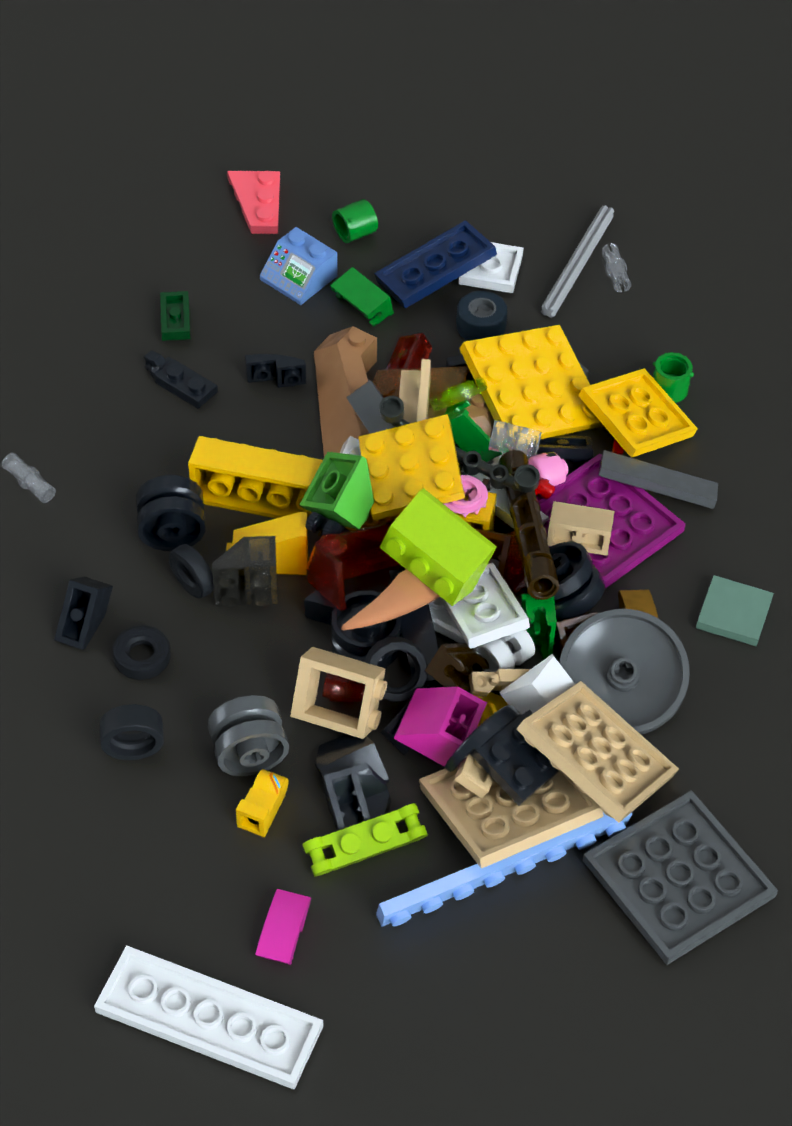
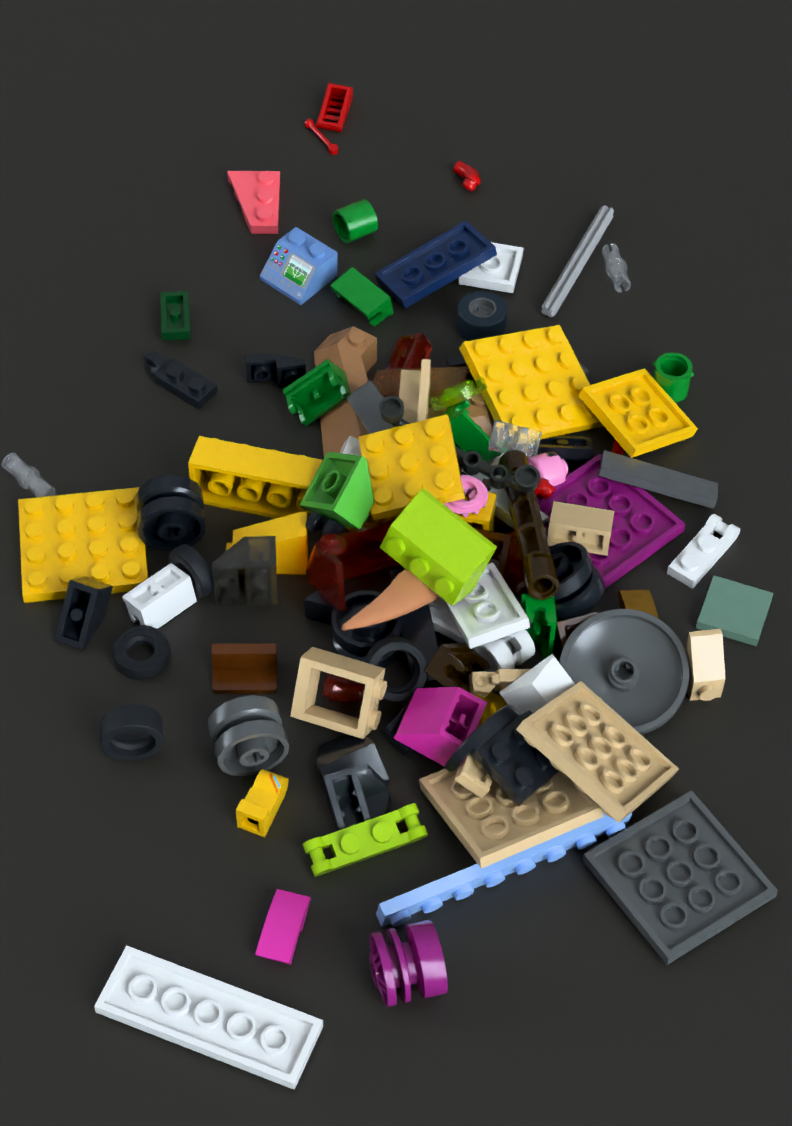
(79, 538): none -> yellow plate
(160, 597): none -> white hinge
(244, 668): none -> reddish brown panel
(317, 392): none -> green hinge
(332, 148): none -> red hinge
(340, 93): none -> red slope
(408, 963): none -> magenta wheel
(470, 174): none -> red arm
(703, 551): none -> white plate
(705, 664): none -> slope

